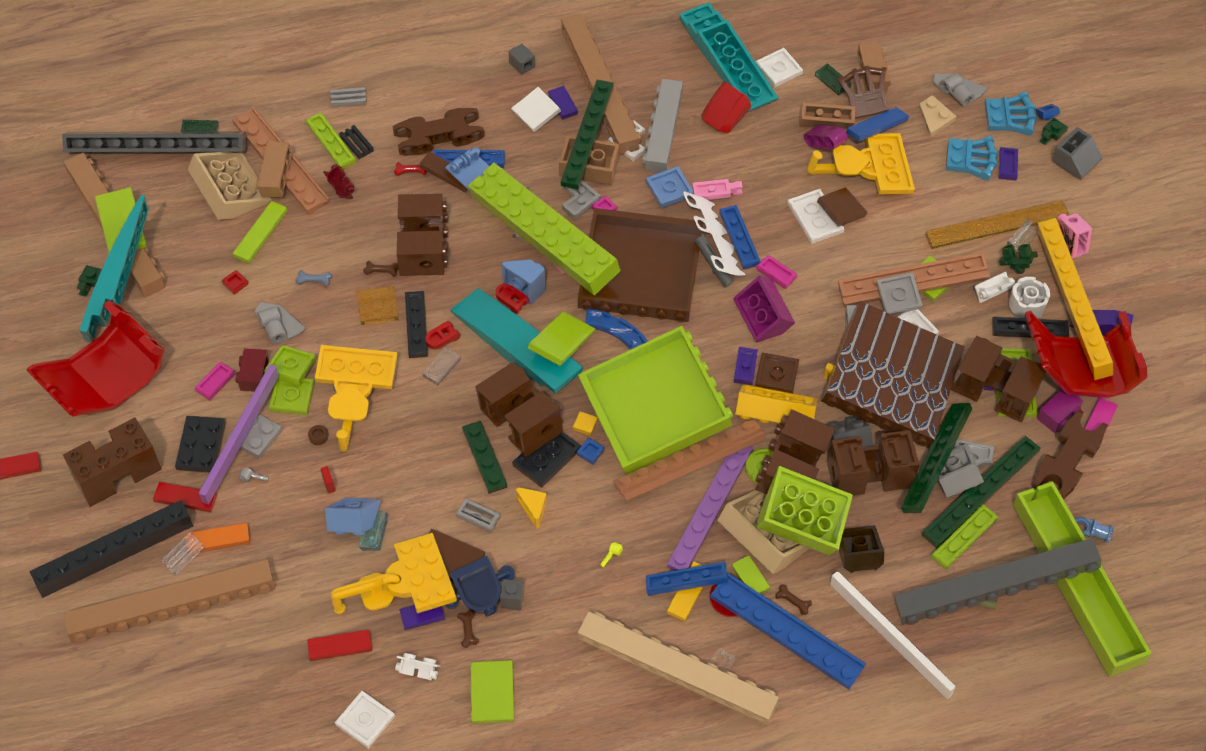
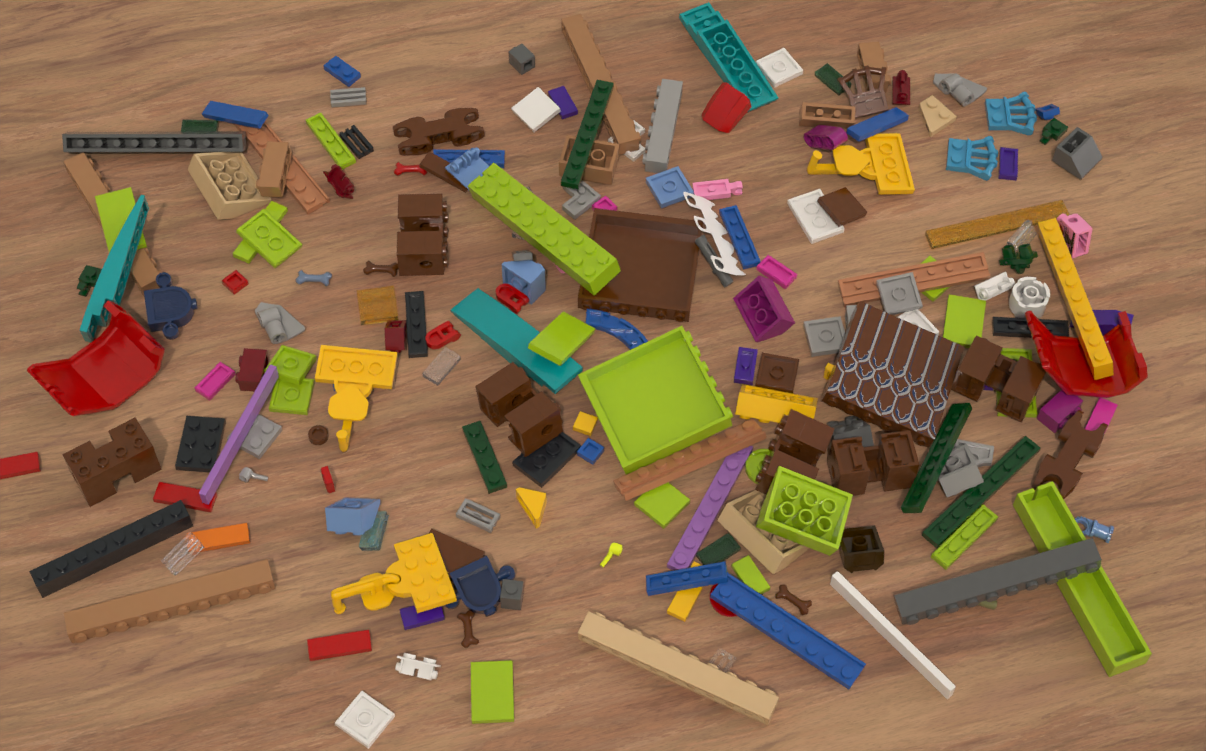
(168, 307): none -> dark blue piece
(235, 114): none -> blue tile
(269, 238): none -> lime tile
(342, 71): none -> blue plate
(395, 335): none -> dark red slope
(522, 255): none -> dark grey tile
(662, 504): none -> lime tile
(719, 550): none -> clear green tile
(824, 335): none -> light grey plate
(901, 88): none -> dark red hinge
(963, 319): none -> lime tile

